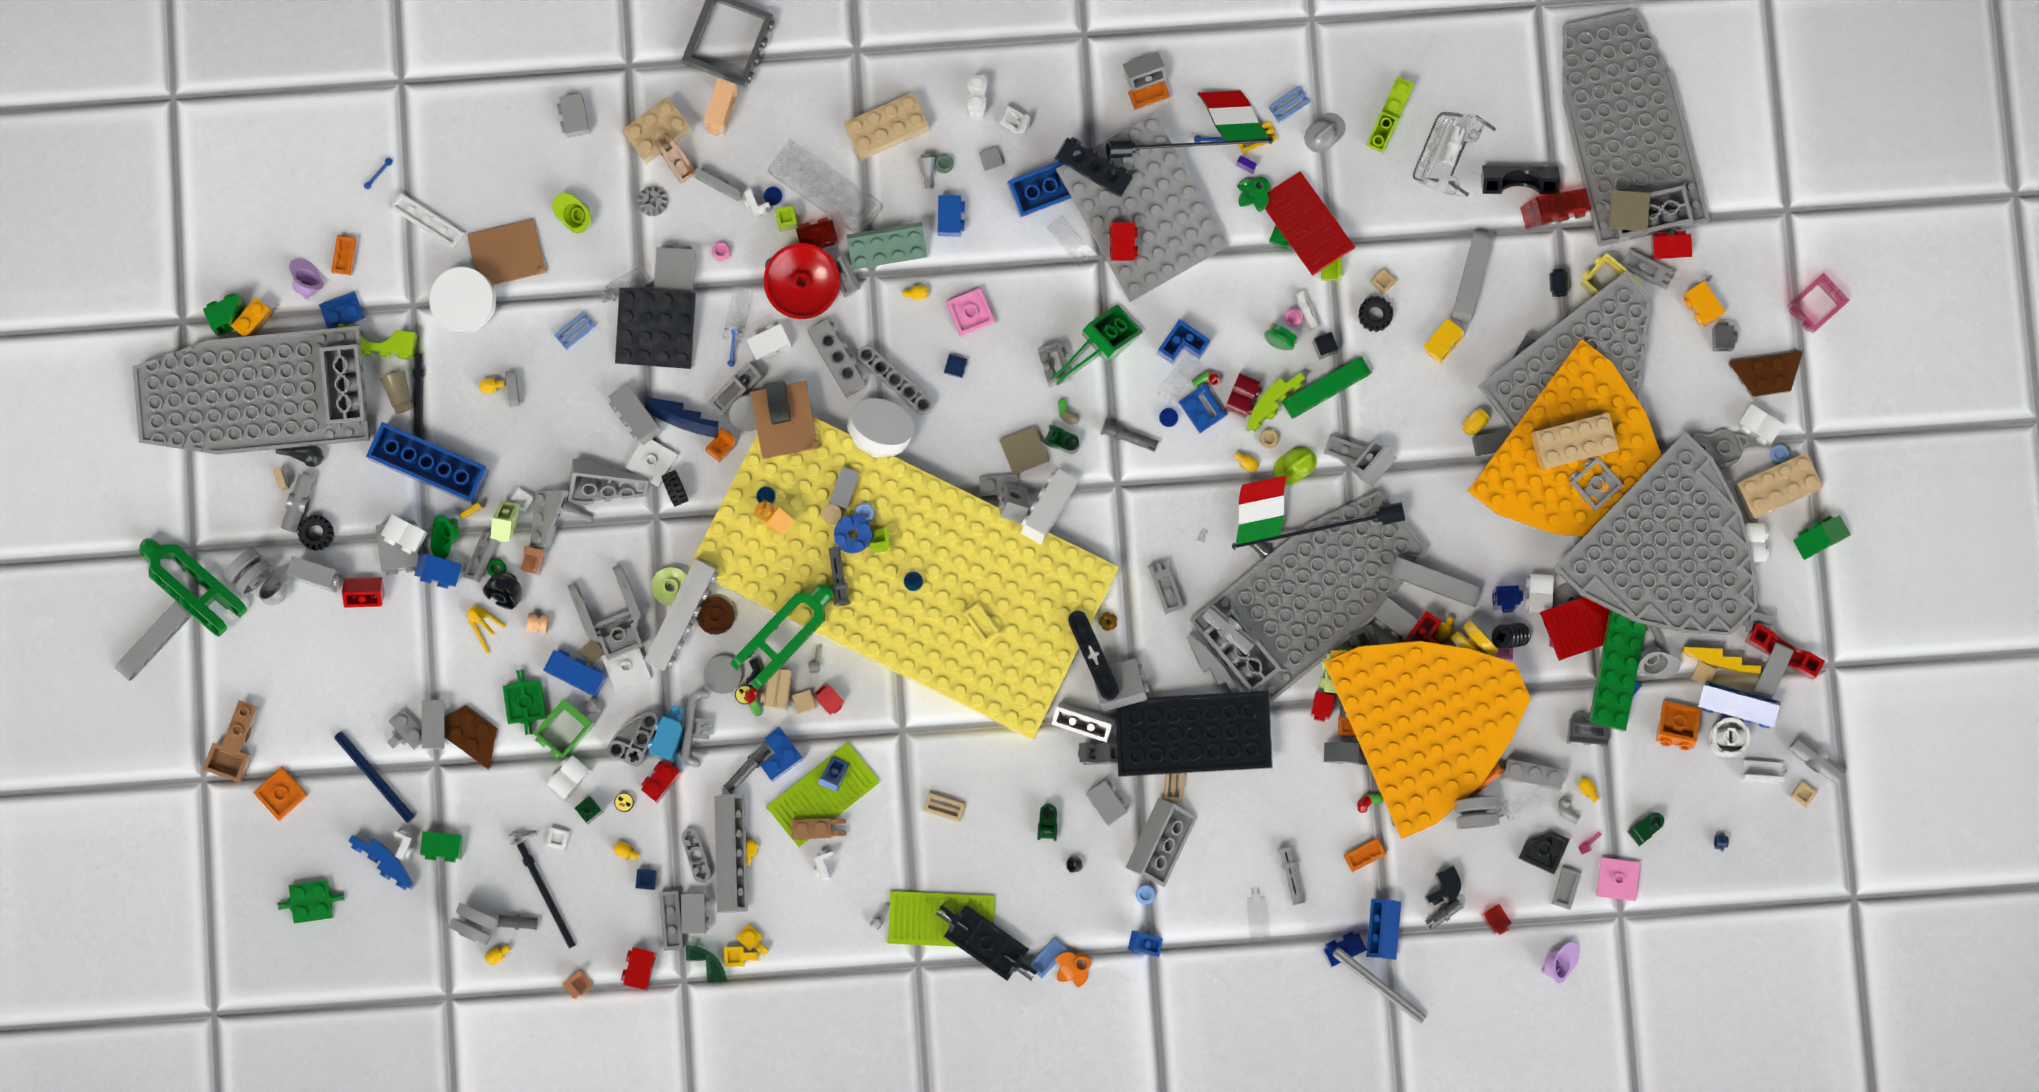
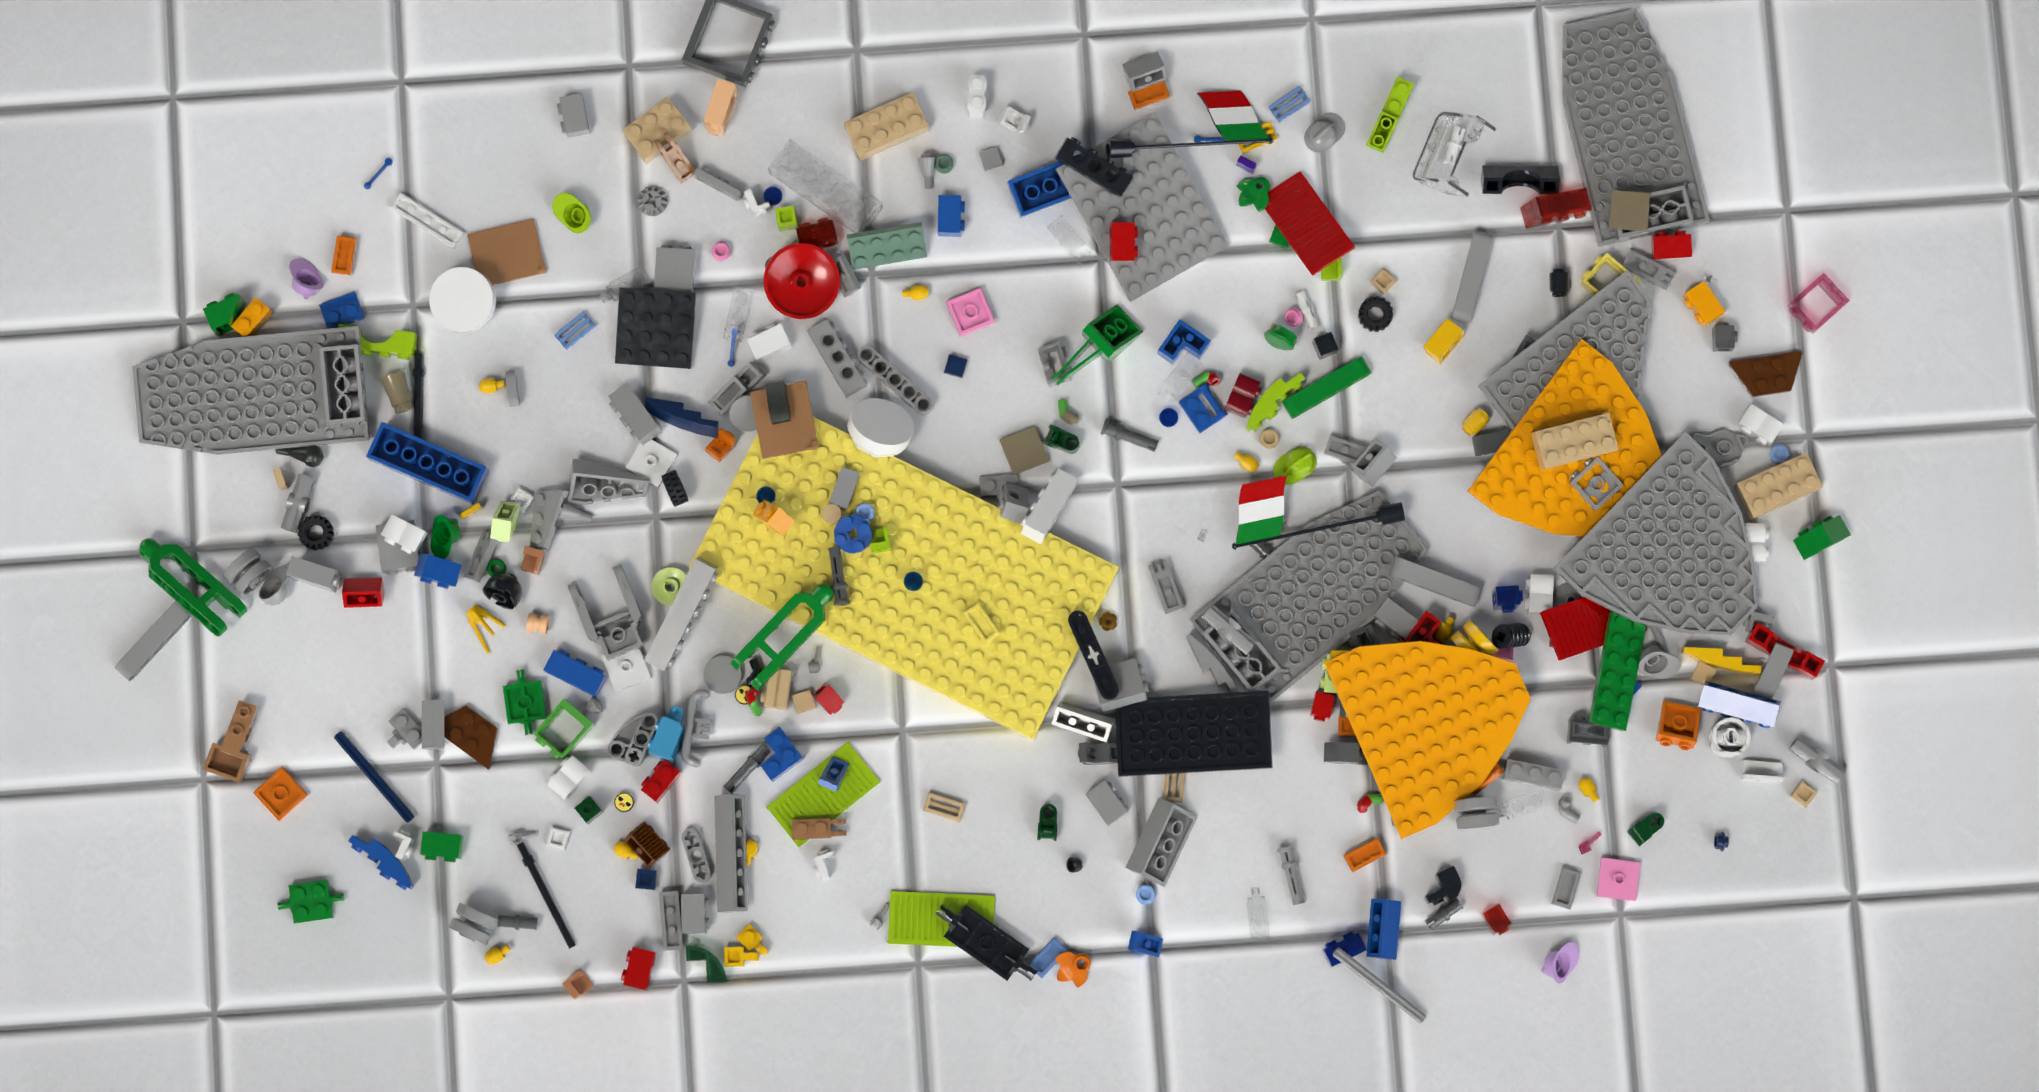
(592, 652): dark tan tile -> none
(647, 844): none -> reddish brown brick
(716, 616): reddish brown tile -> none
(1544, 851): pearl dark grey plate -> none

